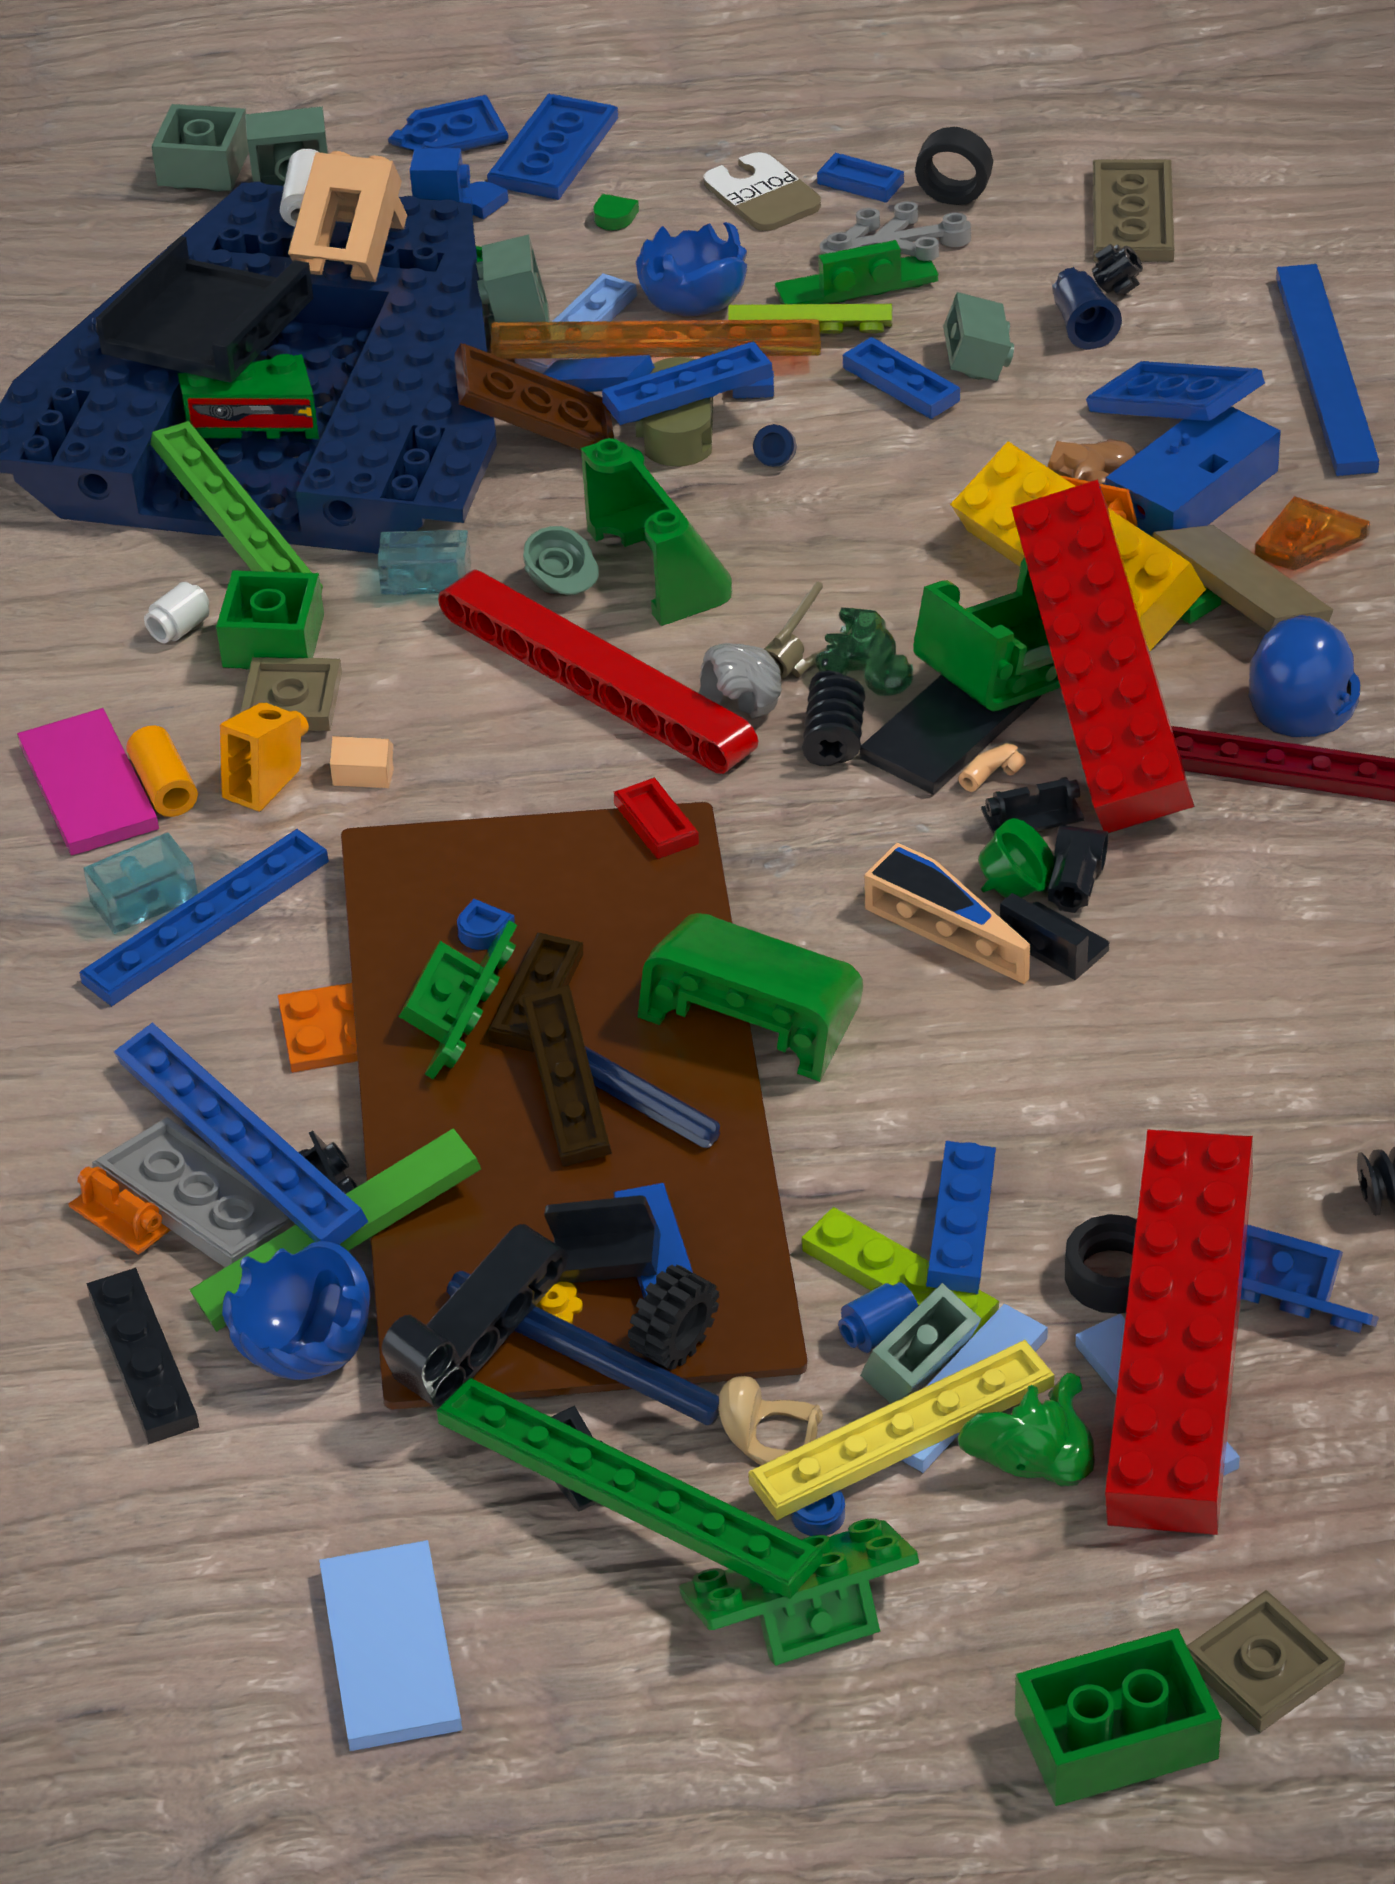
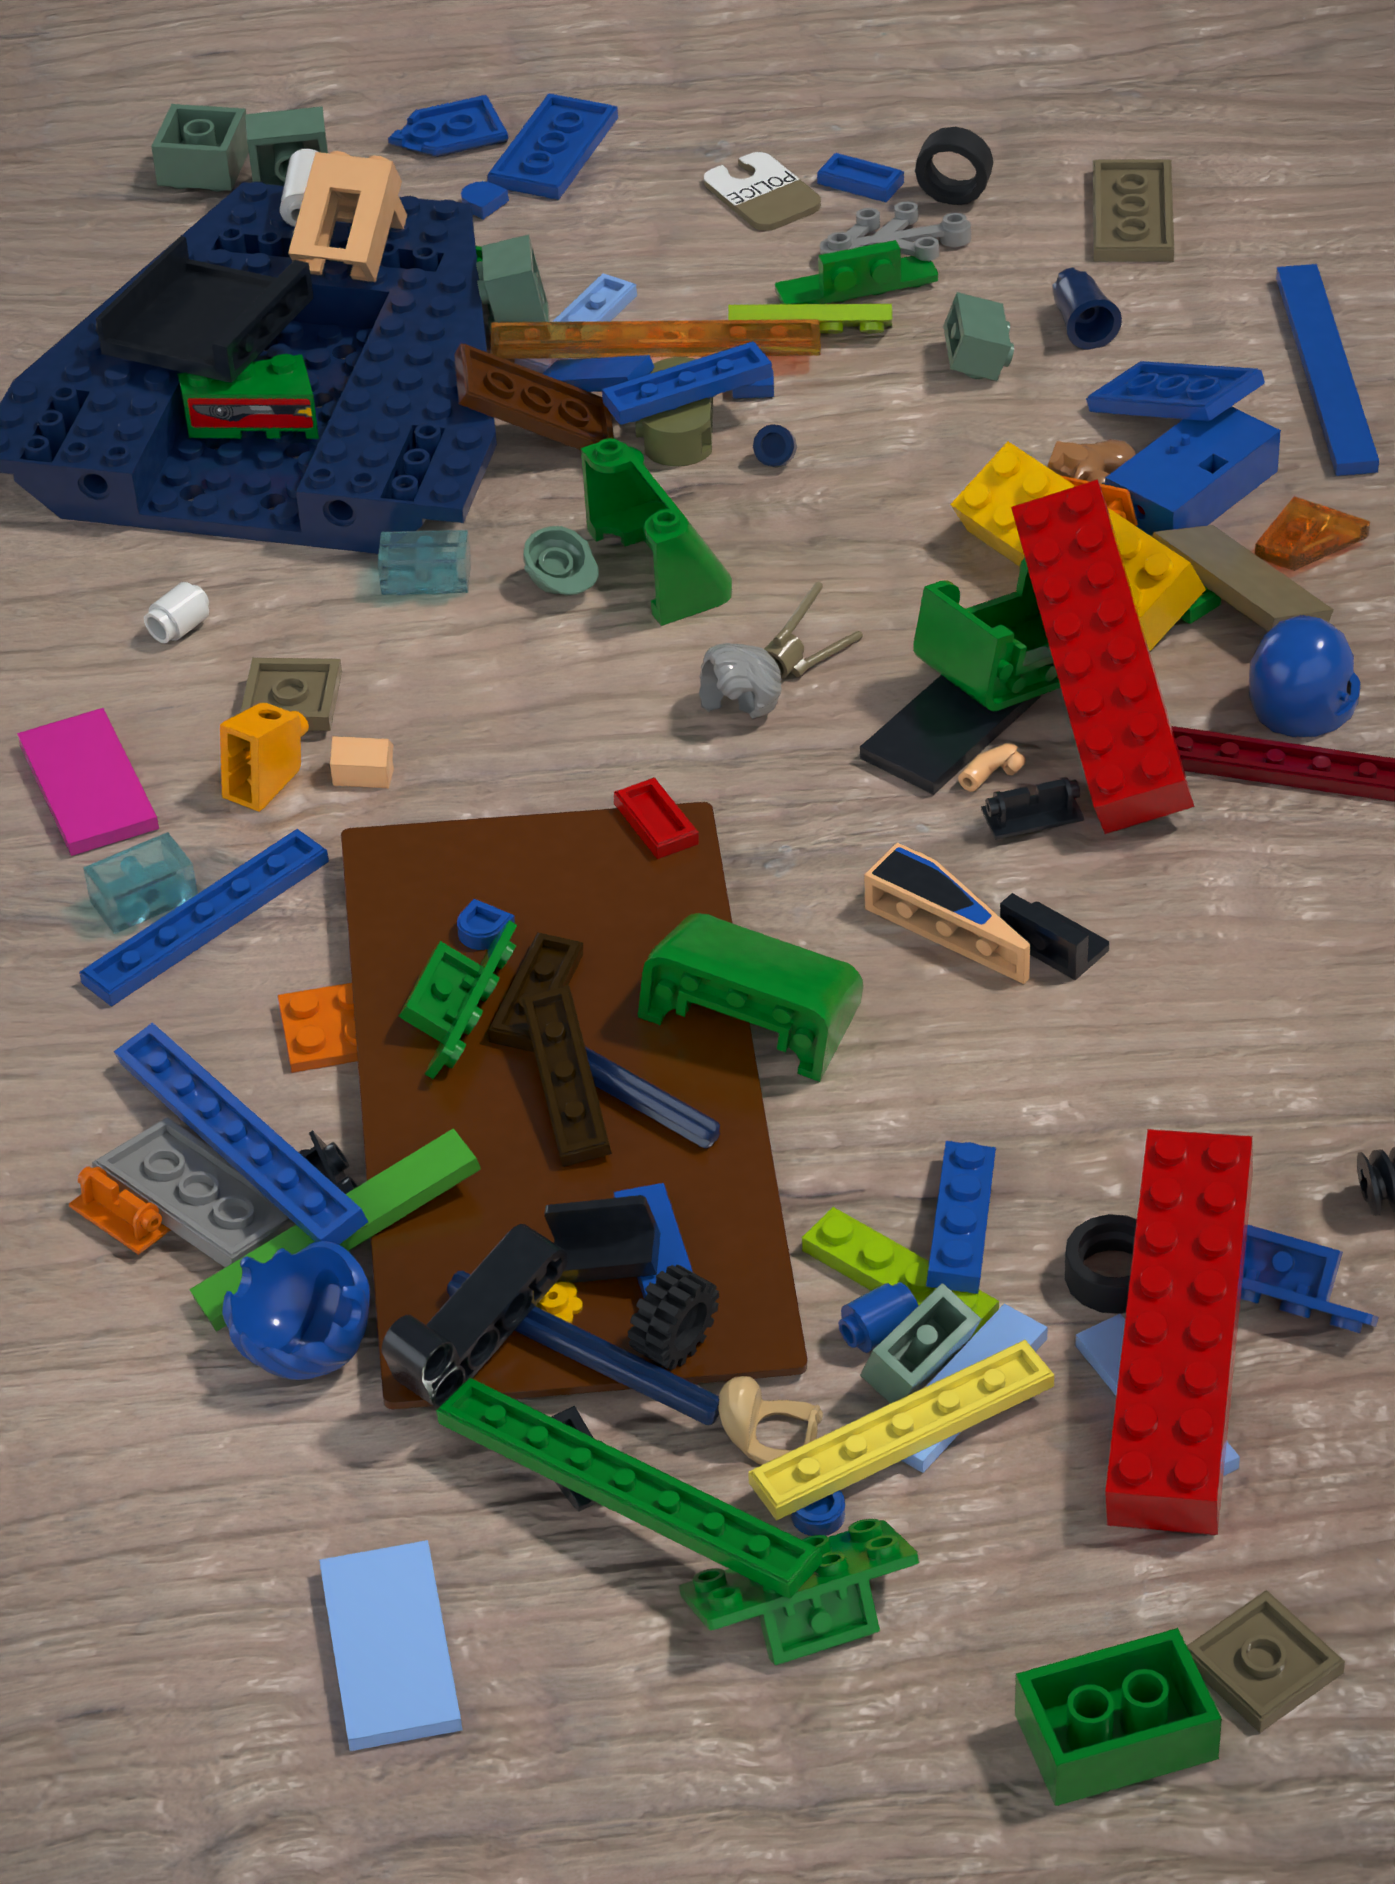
(142, 1356): black plate -> none
(162, 771): light orange brick -> none
(225, 500): bright green plate -> none
(269, 617): green brick -> none
(440, 175): blue brick -> none
(599, 671): red beam -> none
(614, 212): green tile -> none
(692, 271): blue piece -> none
(833, 718): black piece -> none
(866, 647): clear green animal -> none
(901, 377): blue plate -> none
(1016, 860): green piece -> none
(1036, 1438): green piece -> none
(1077, 860): black piece -> none
(1117, 269): black gear -> none

